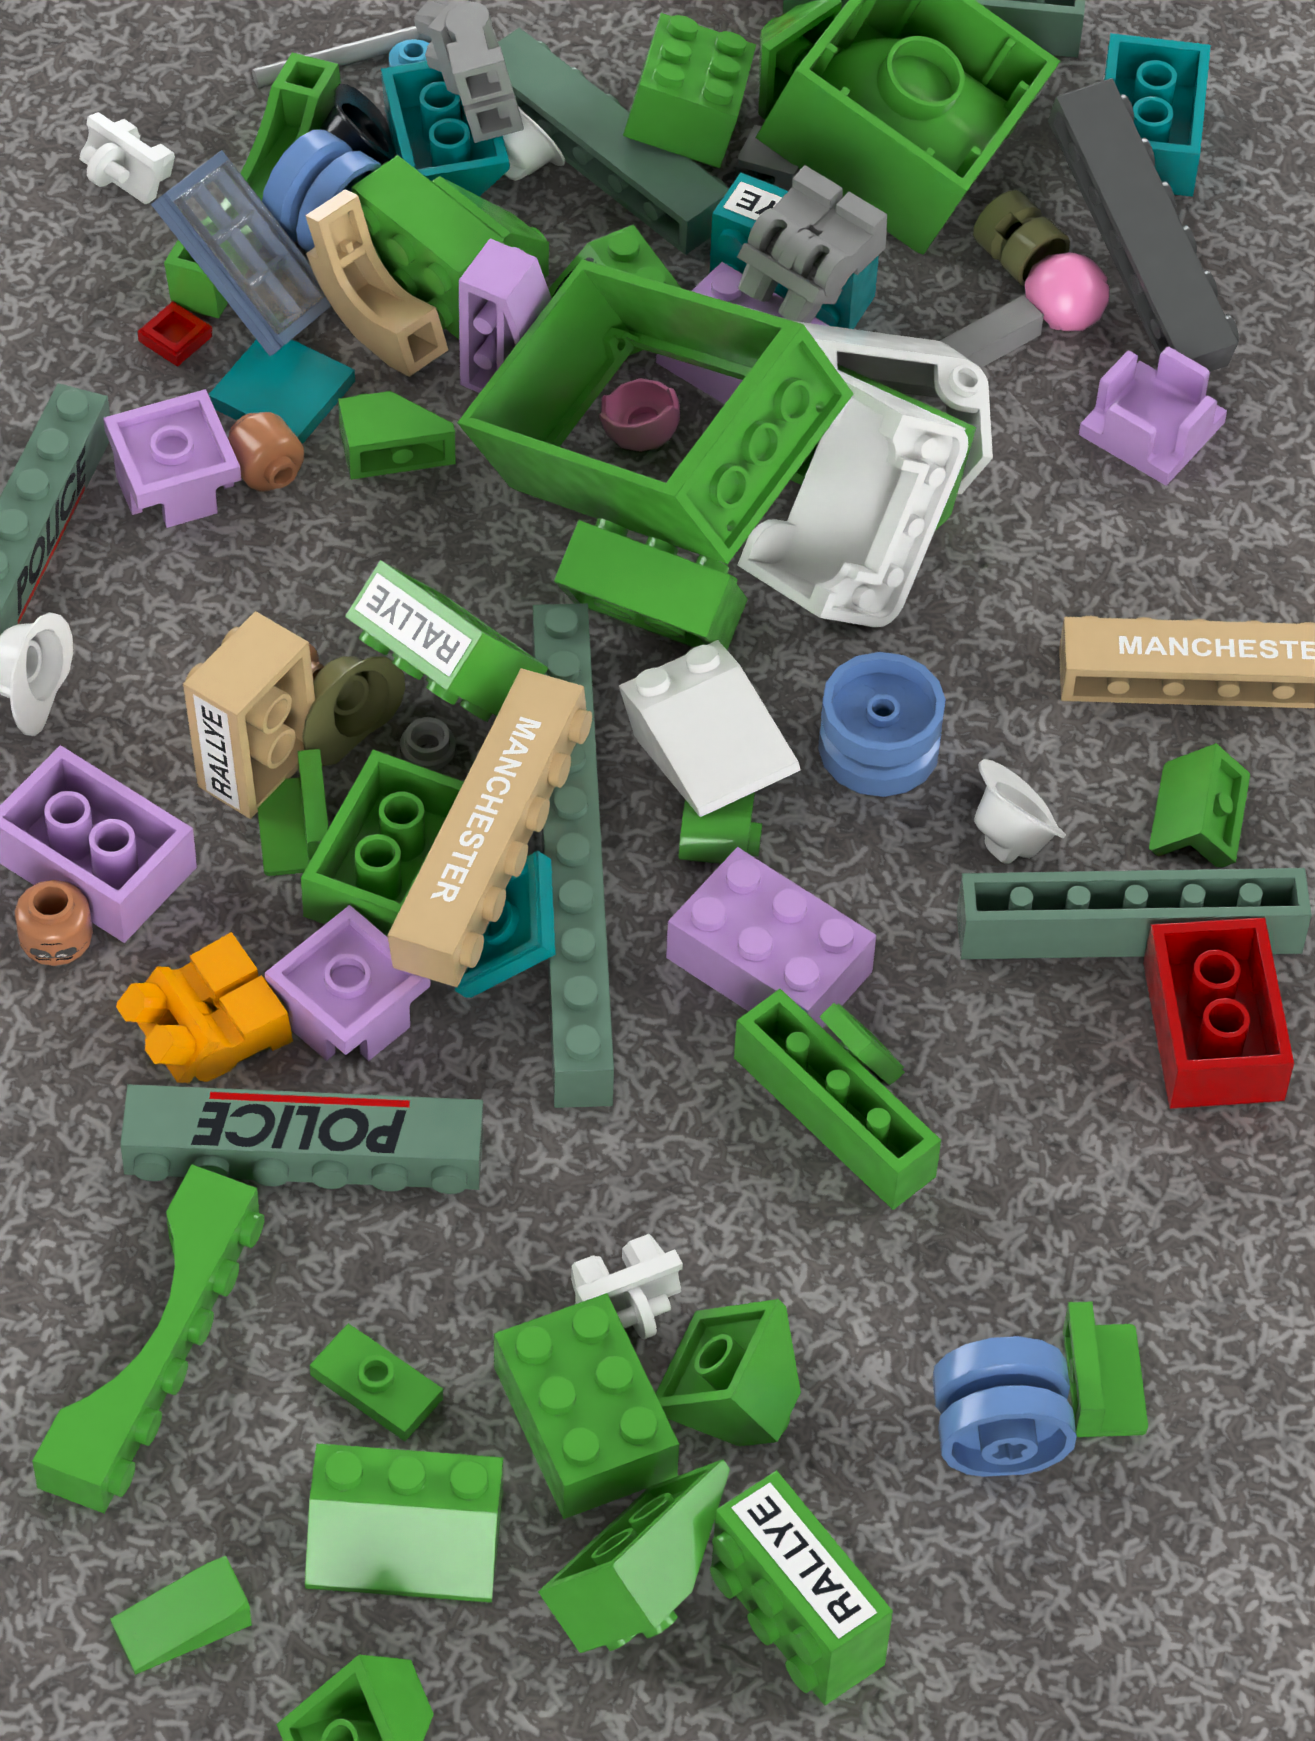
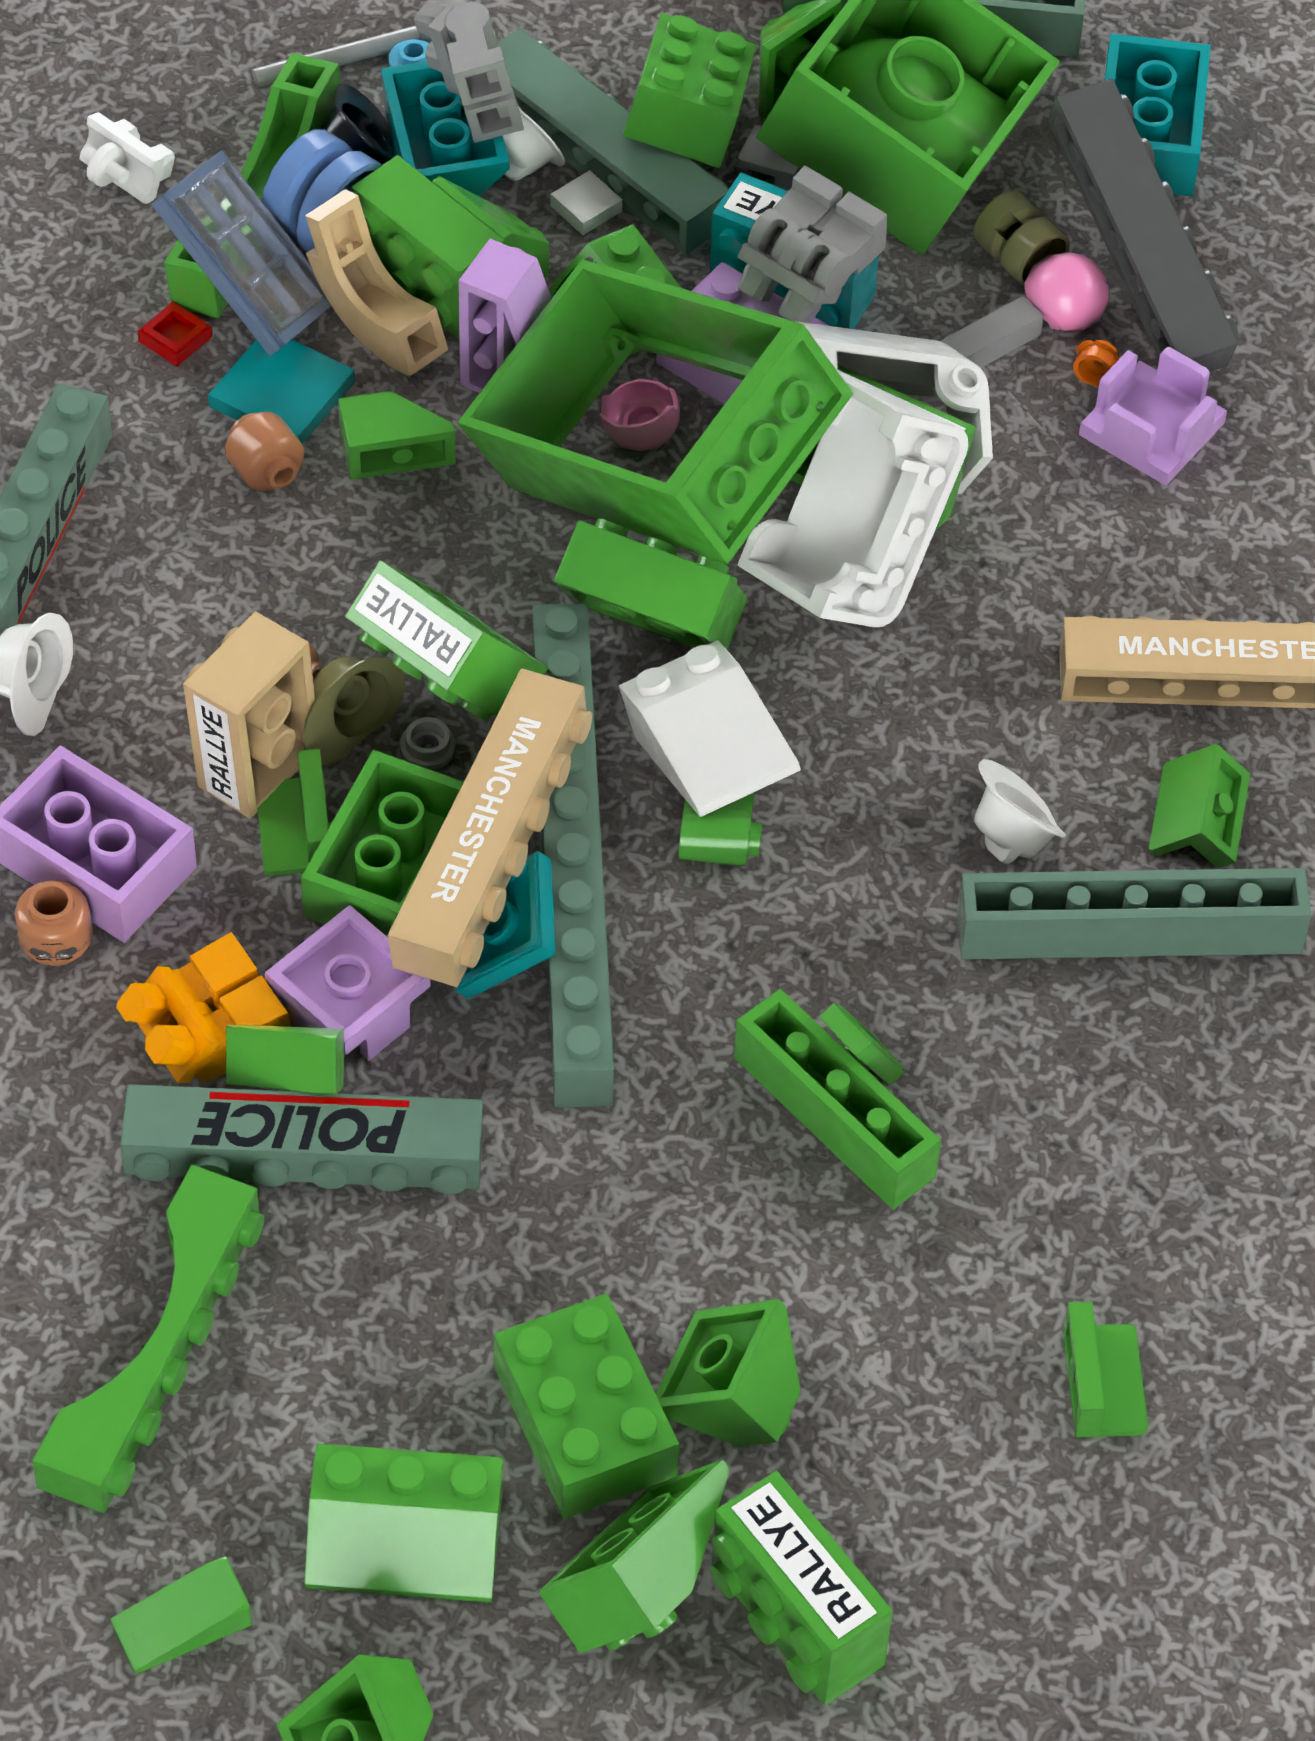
(172, 457): lavender panel -> none
(285, 1058): none -> bright green slope
(376, 1382): bright green plate -> none
(586, 202): none -> white tile
(636, 1291): white hips -> none
(763, 933): lavender brick -> none
(881, 724): medium blue wheel -> none
(1004, 1407): medium blue wheel -> none
(1094, 360): none -> orange plate
(1218, 1013): red brick -> none

